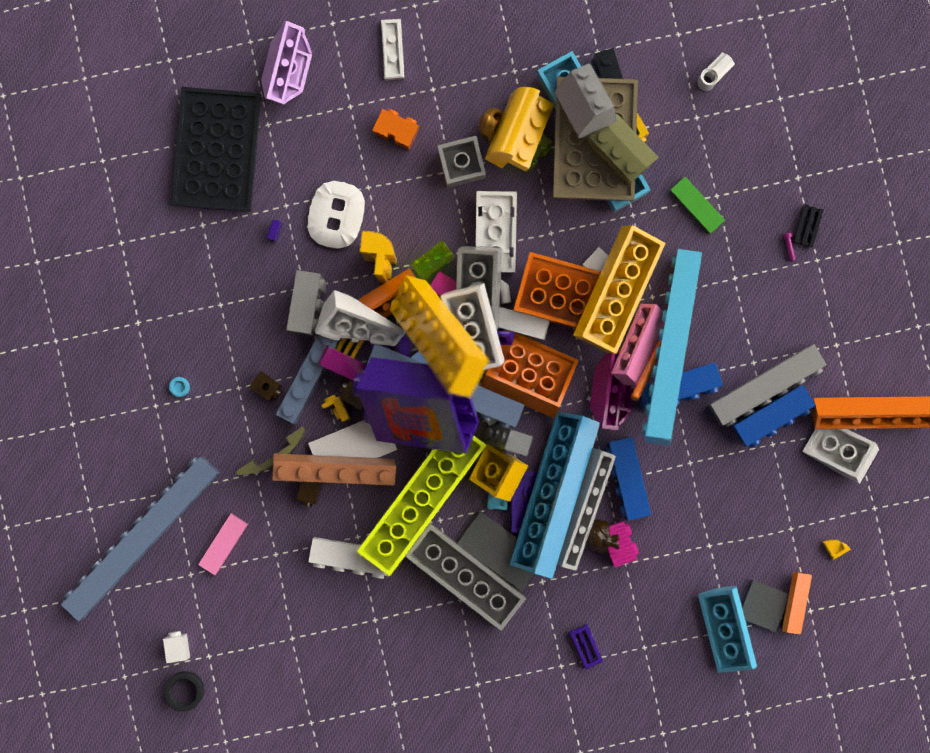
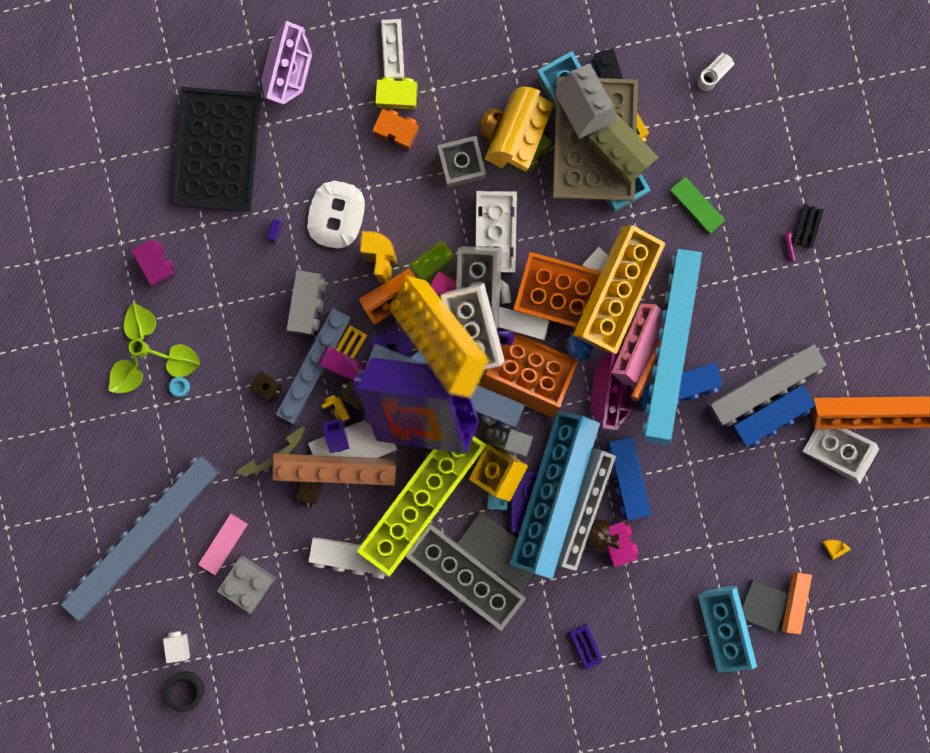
(141, 323): none -> lime plant
(153, 262): none -> magenta brick
(246, 584): none -> light grey brick
(336, 436): none -> dark purple brick
(350, 319): white wedge -> none
(396, 93): none -> neon yellow brick
(577, 348): none -> blue head

